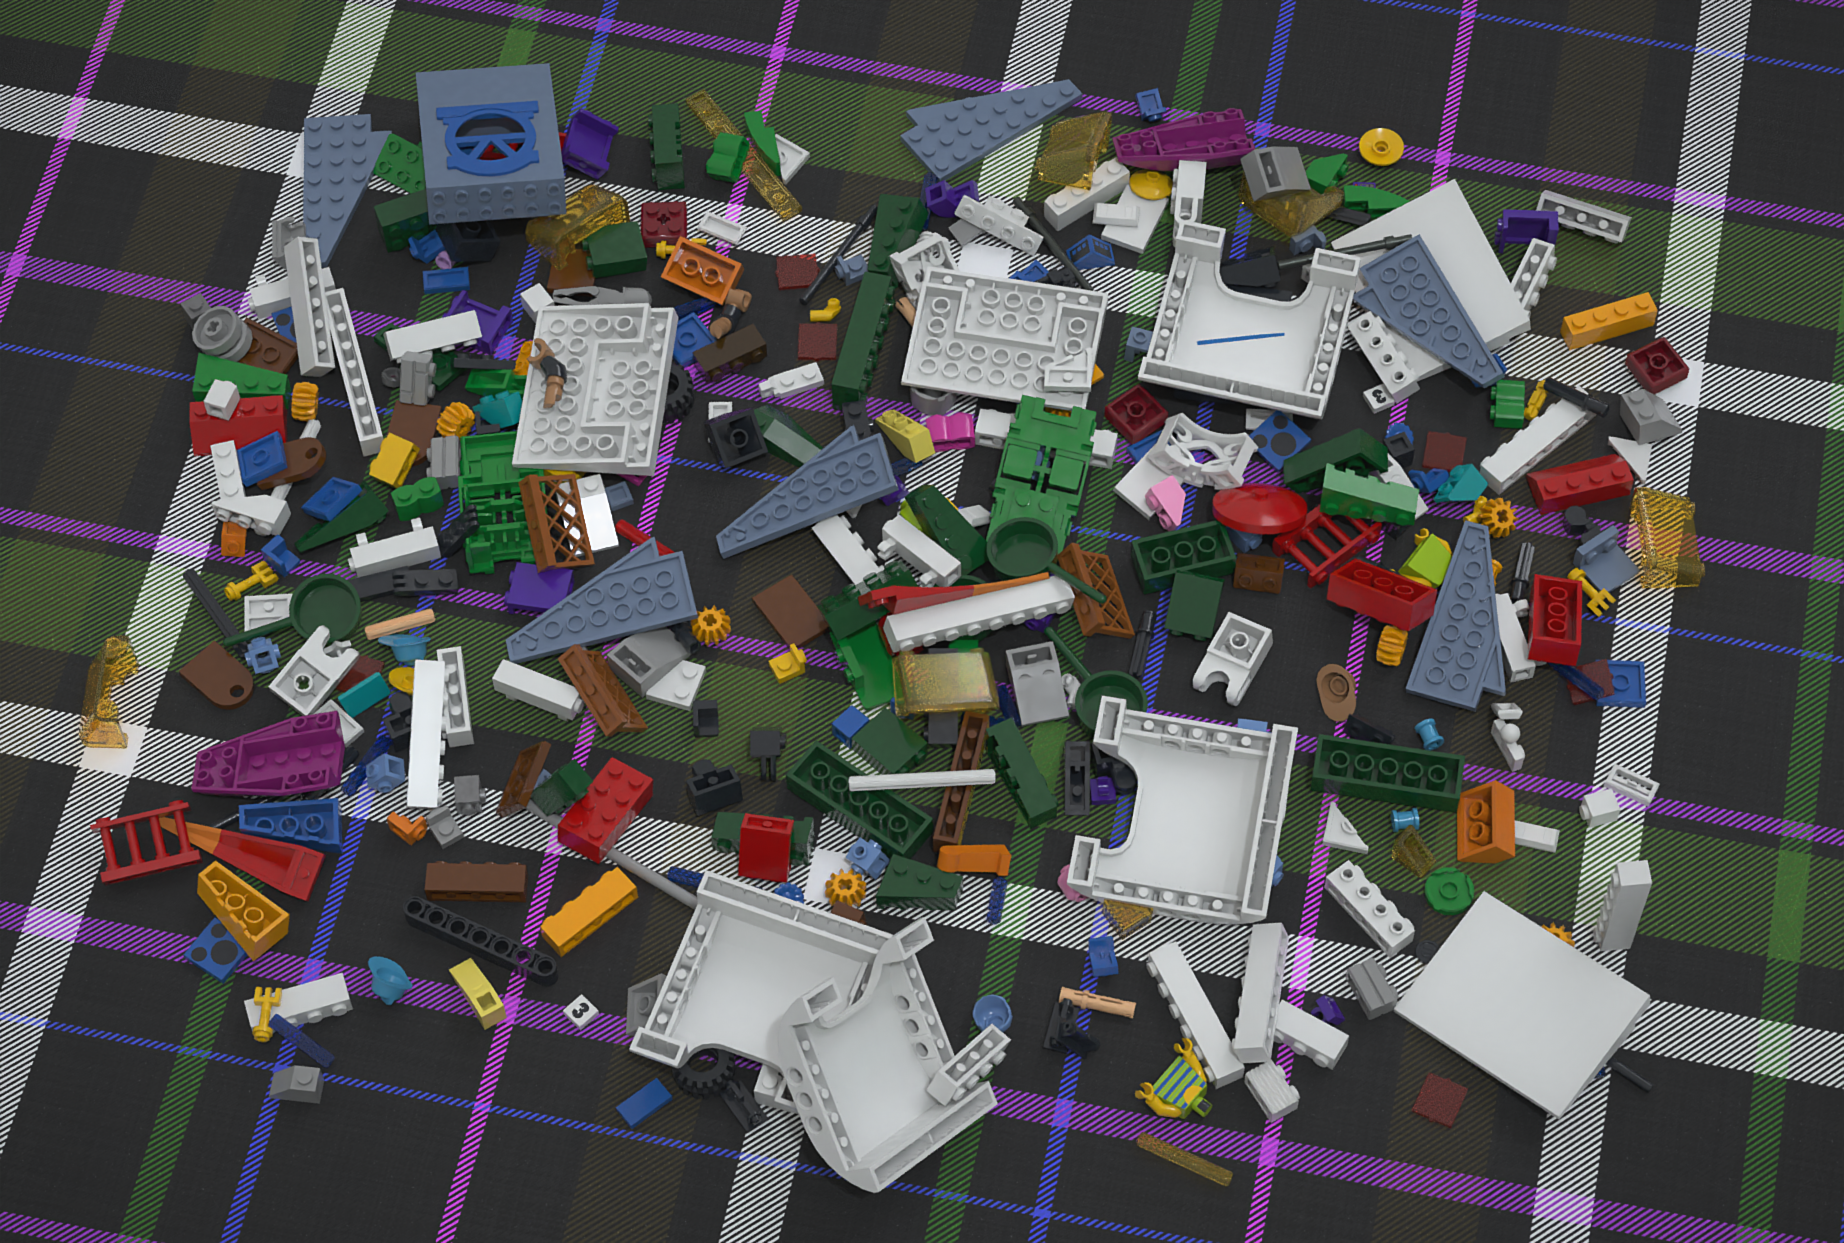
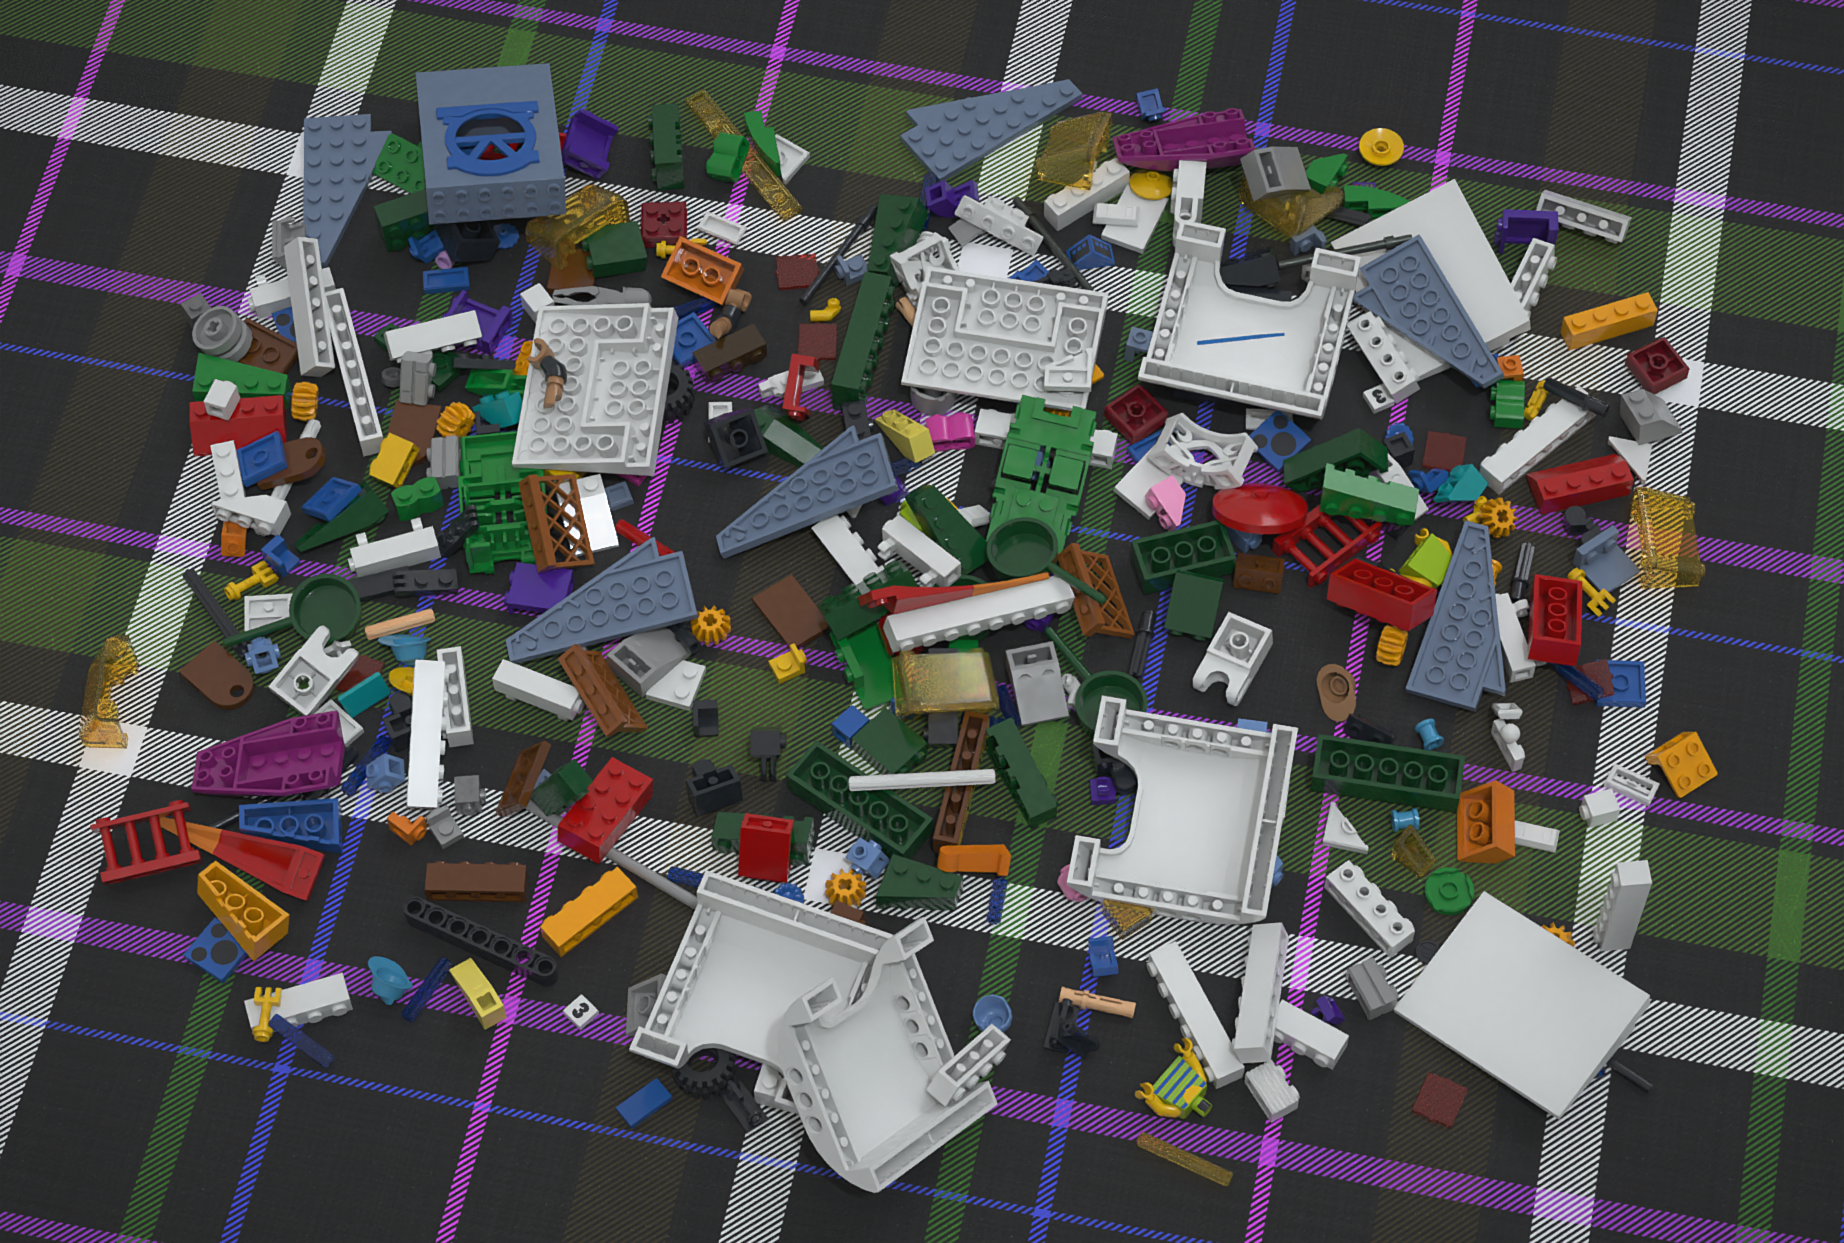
(297, 1084): light grey slope -> none
(426, 989): none -> clear blue axle
(507, 235): none -> blue piece
(797, 369): none -> red panel
(1077, 777): black slope -> none
(1511, 367): none -> orange bracket
(1683, 762): none -> light orange bracket

